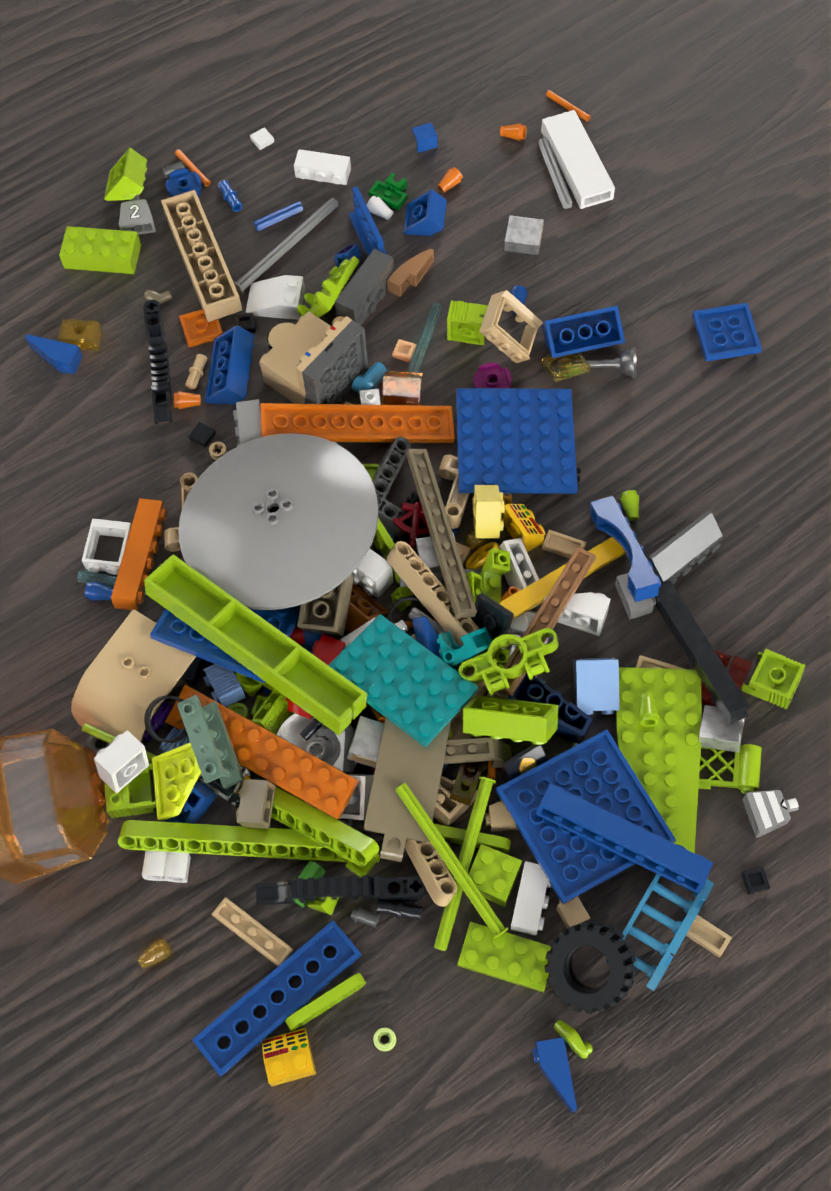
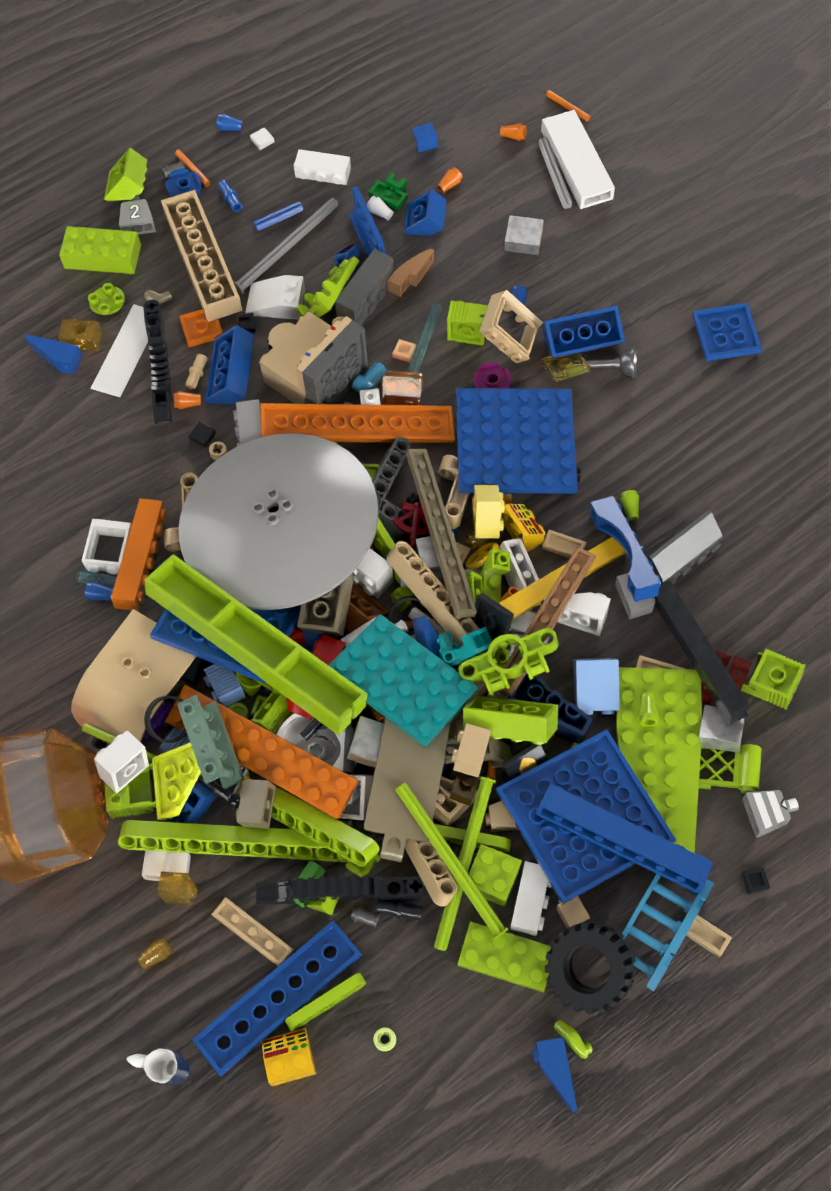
(106, 299): none -> lime dish
(123, 354): none -> white sticker
(162, 1066): none -> white hair
(176, 888): none -> clear yellow brick
(228, 123): none -> blue cone
(471, 750): none -> tan brick

